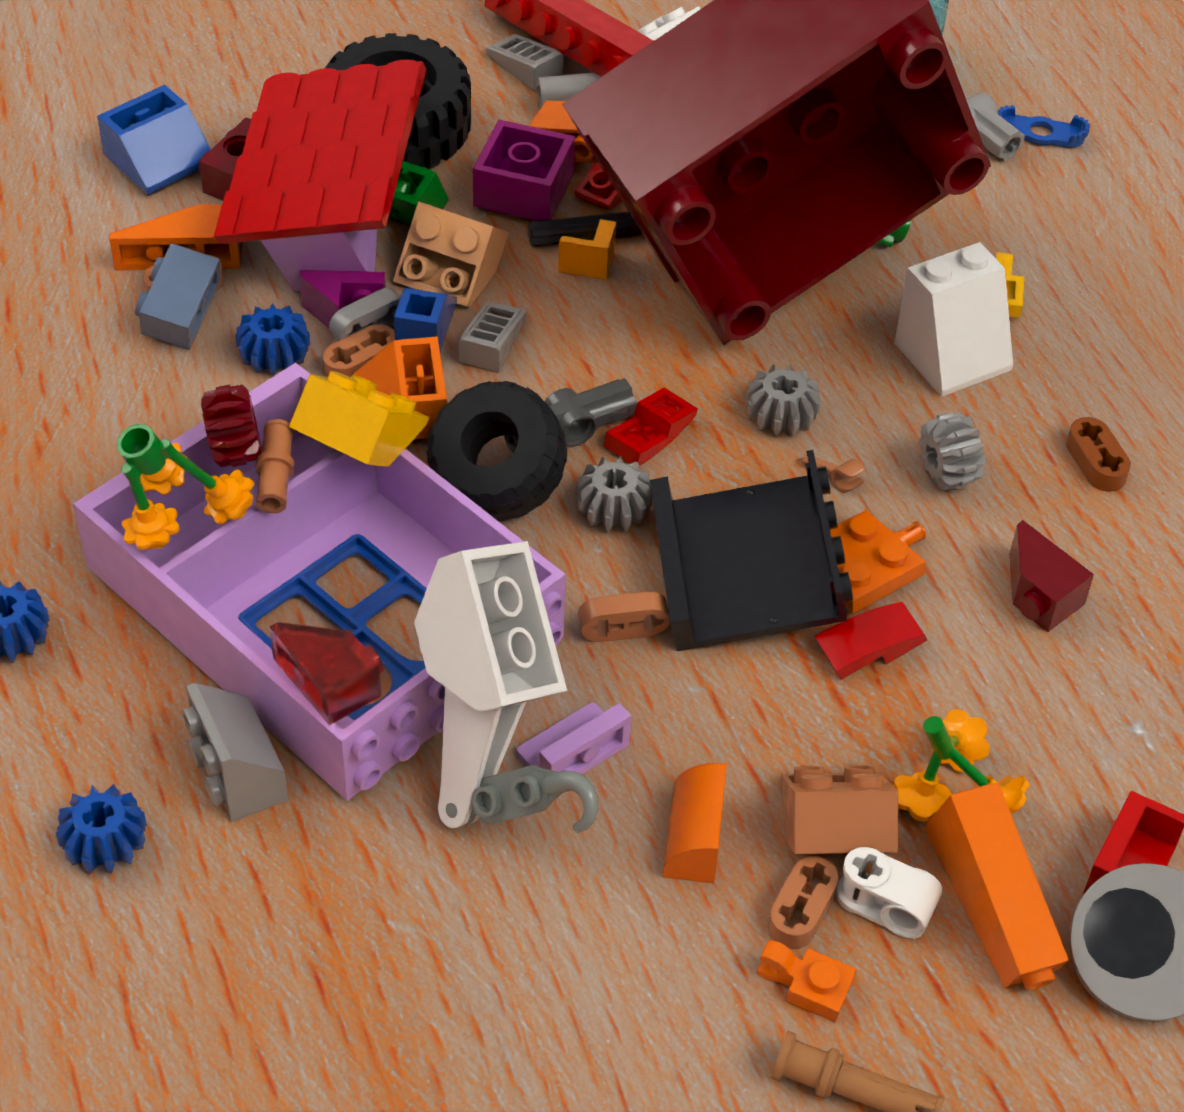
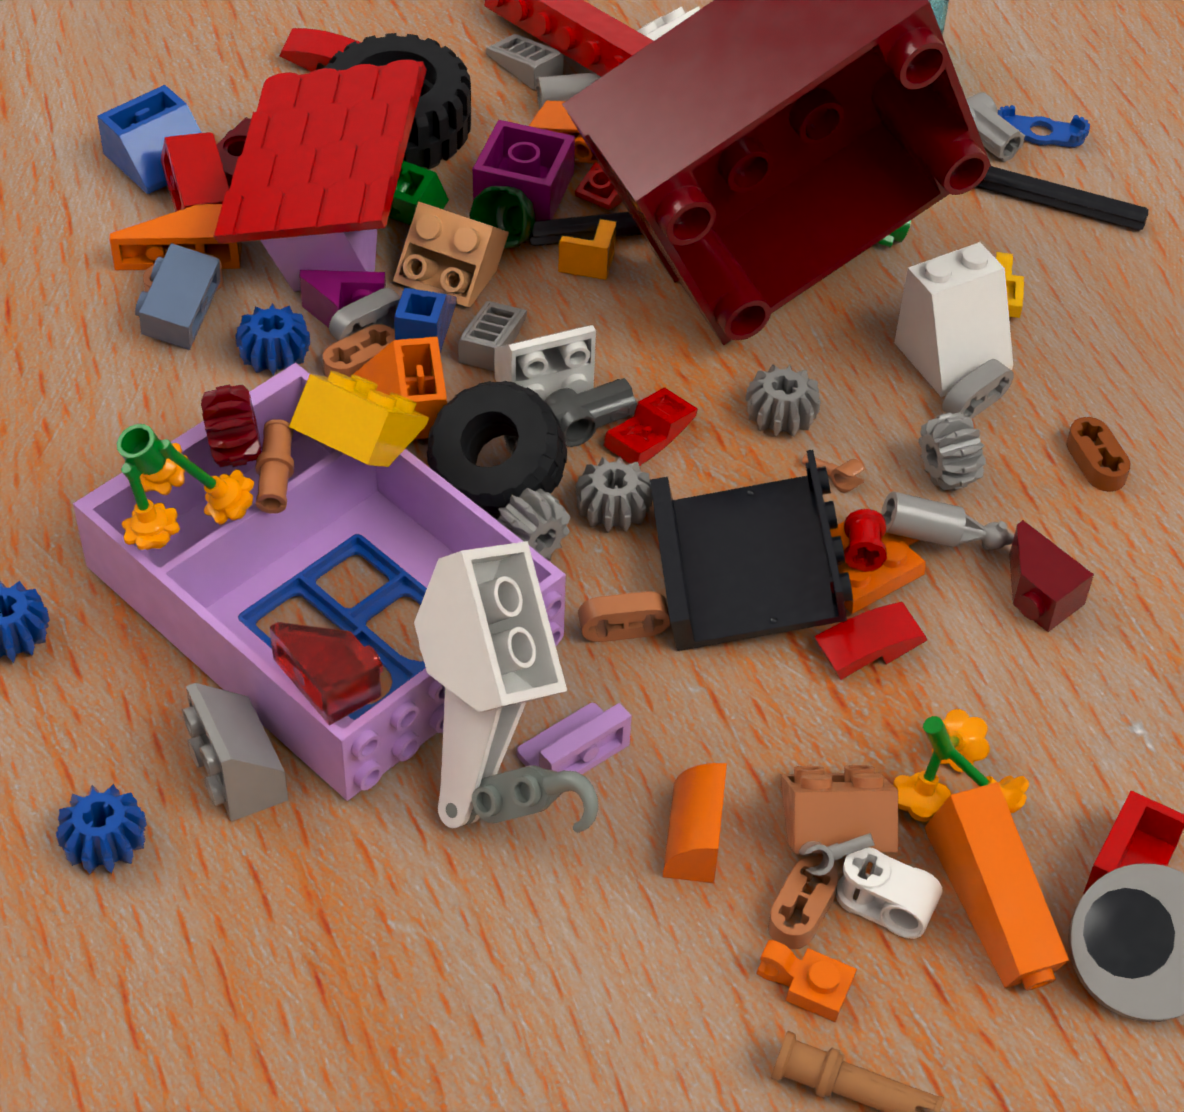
(193, 170): none -> red panel
(313, 46): none -> red slope
(507, 210): none -> dark green hair
(536, 519): none -> light grey gear
(549, 362): none -> white slope
(834, 852): none -> light grey hand
(865, 536): none -> red bush
(939, 523): none -> light grey wheel
(979, 389): none -> light grey beam
(1065, 198): none -> black axle

